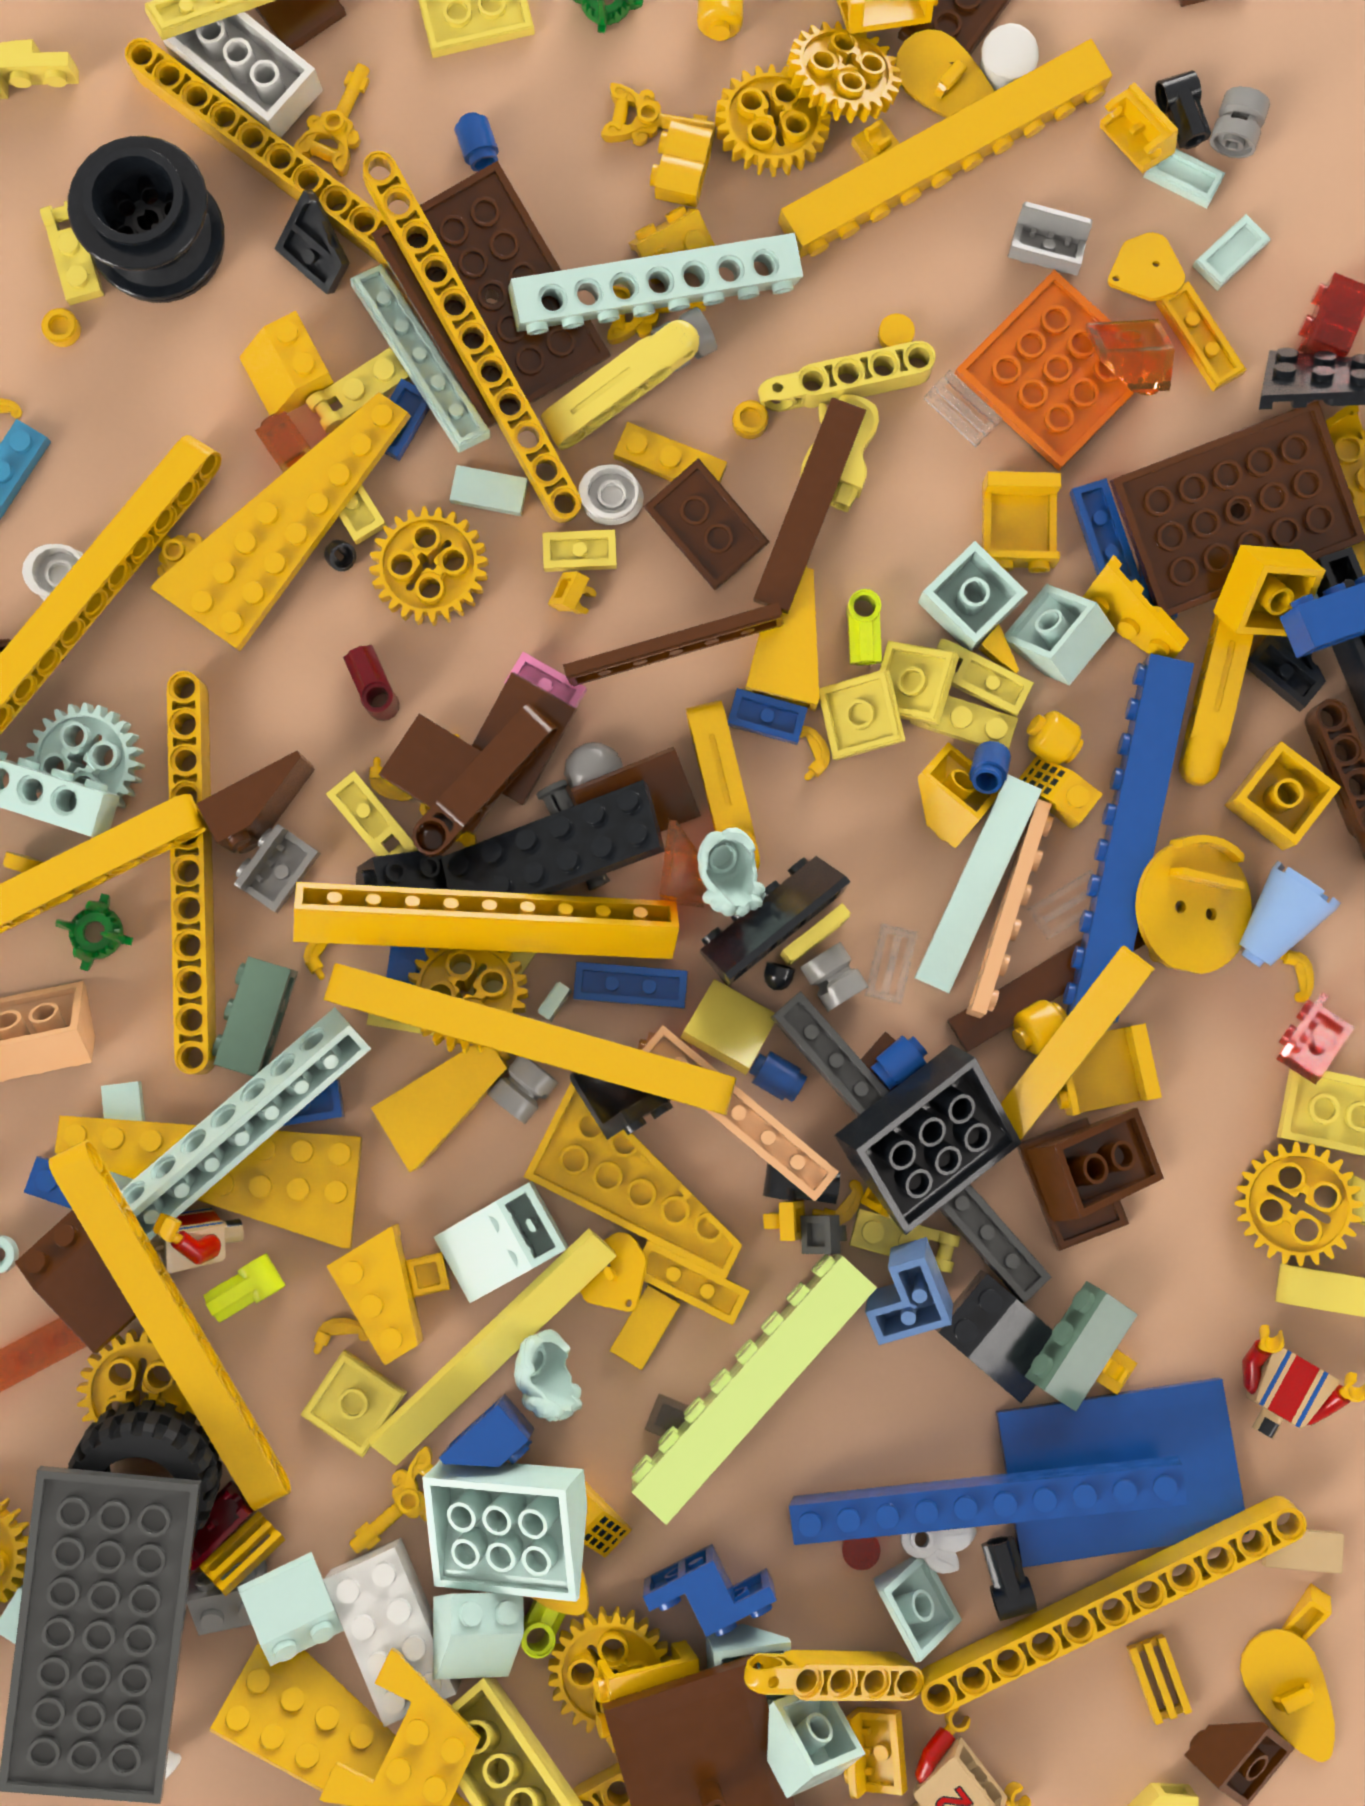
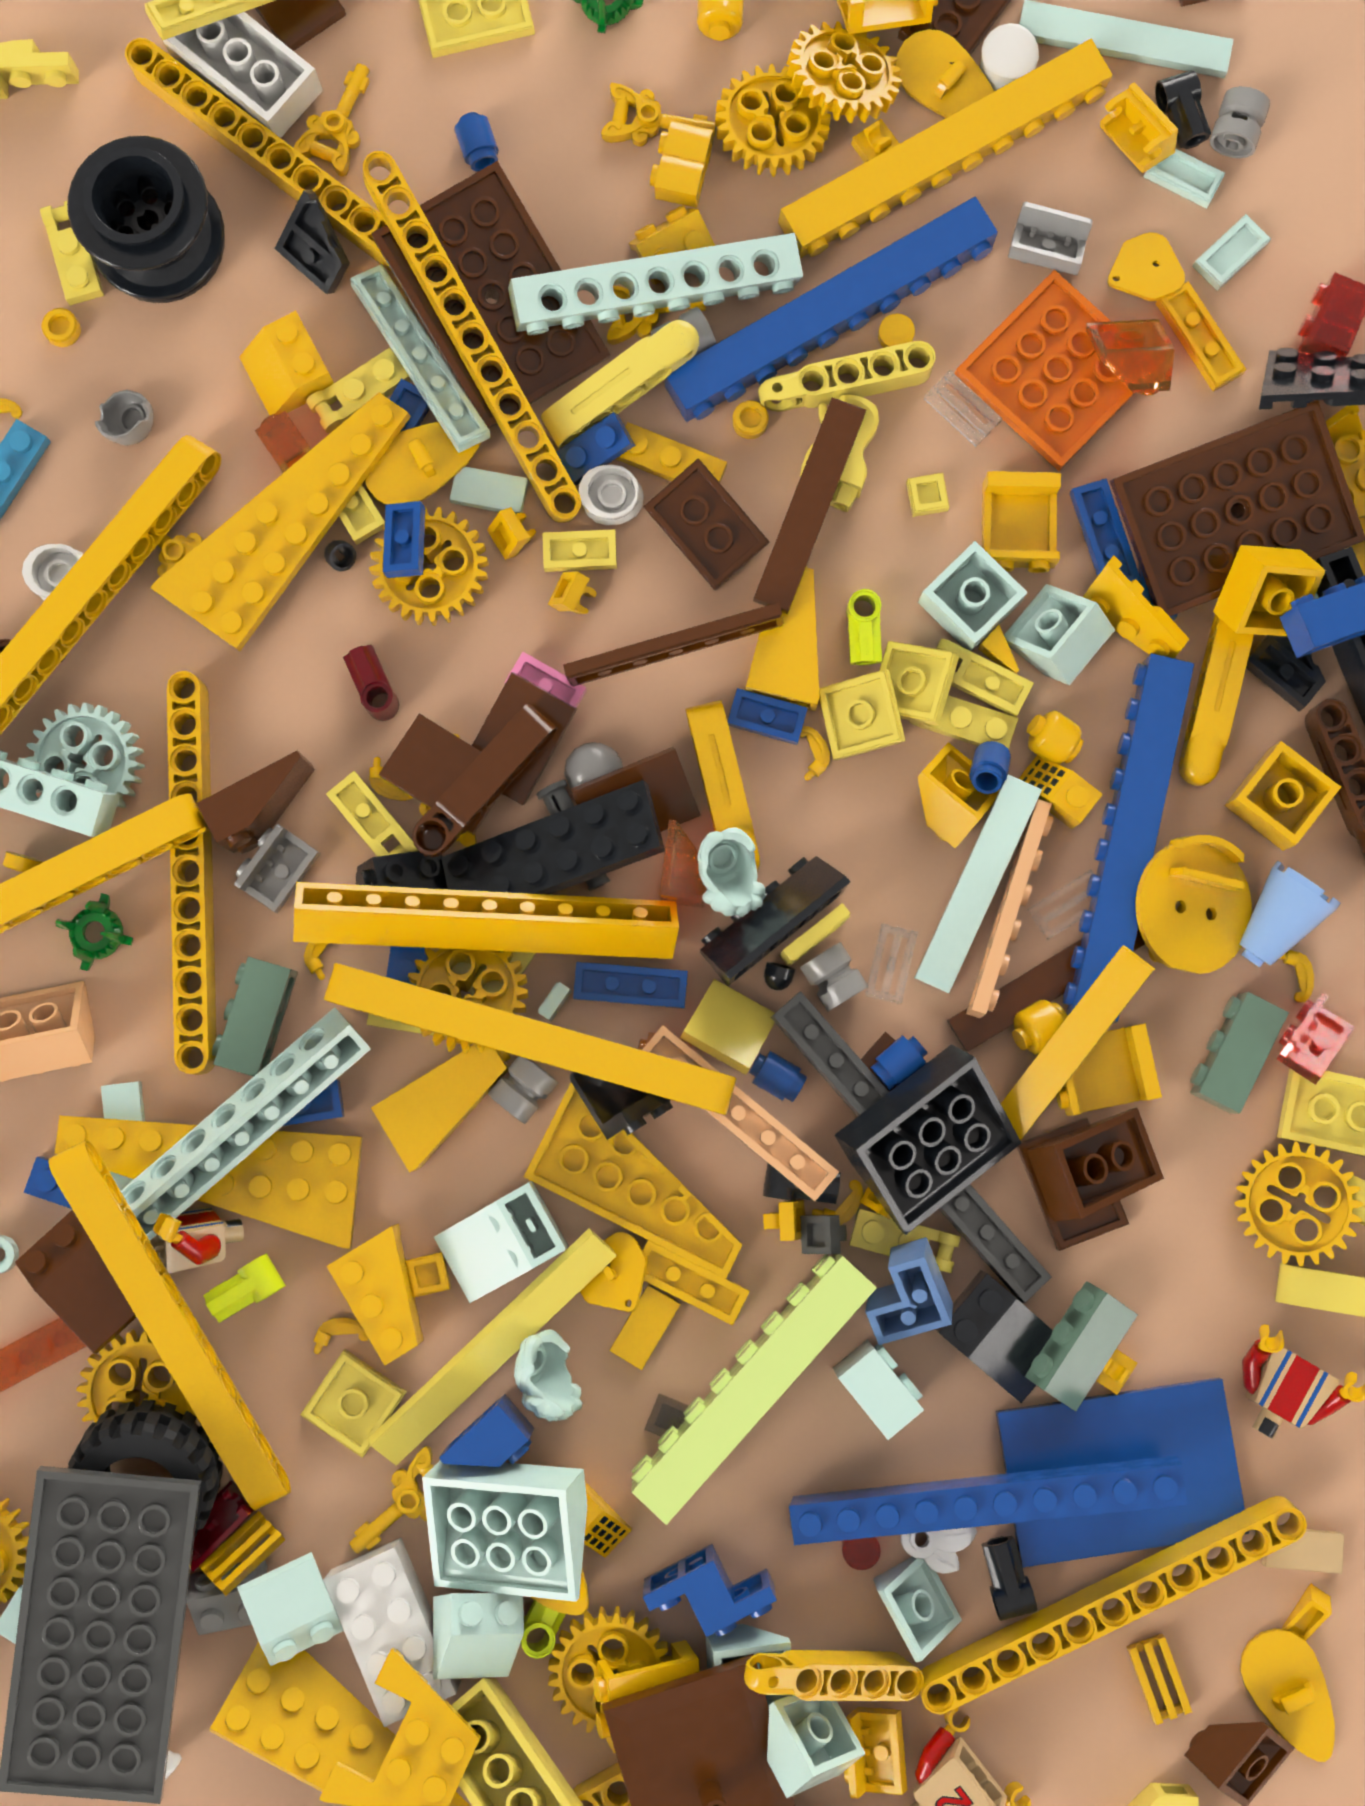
(125, 418): none -> light grey hair
(404, 539): none -> blue plate
(416, 465): none -> yellow shield
(509, 532): none -> yellow tile
(595, 447): none -> blue plate
(831, 309): none -> blue brick
(882, 1394): none -> light aqua brick
(927, 494): none -> light yellow tile
(1128, 38): none -> light aqua tile
(1237, 1052): none -> sand green brick

